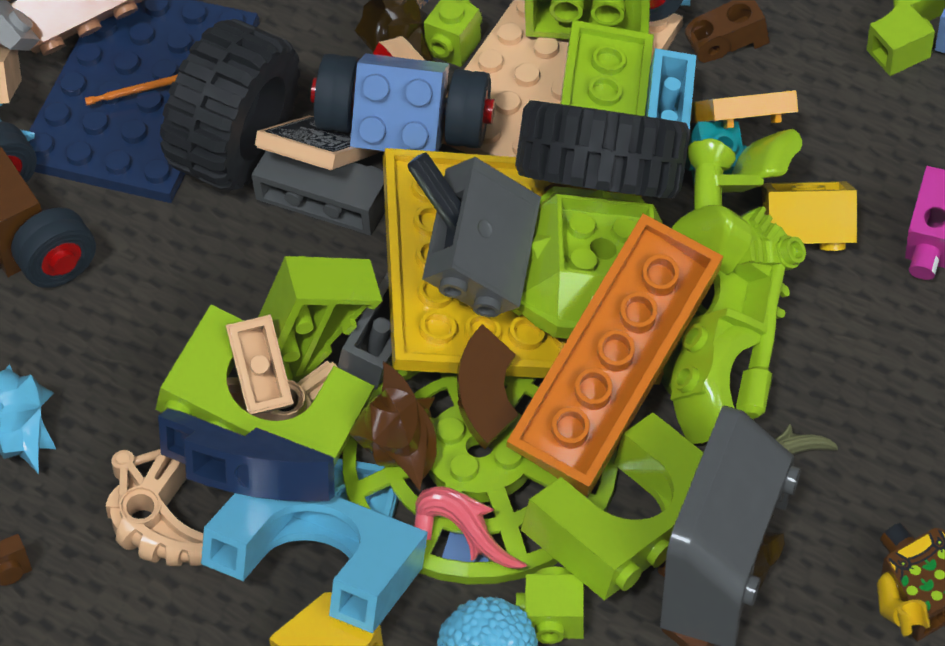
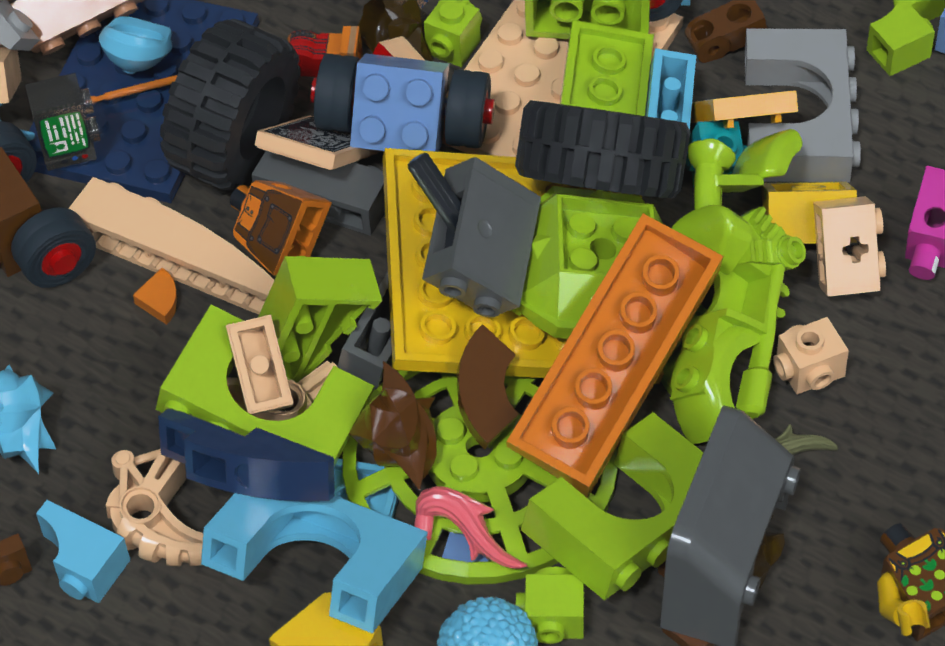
(62, 122): none -> clear smoke brick
(88, 554): none -> medium azure arch
(135, 43): none -> medium azure hat
(158, 296): none -> orange tile
(162, 238): none -> light nougat slope
(277, 221): none -> torso
(313, 46): none -> leg
(811, 356): none -> light nougat brick
(820, 64): none -> light grey arch
(834, 225): none -> light nougat brick

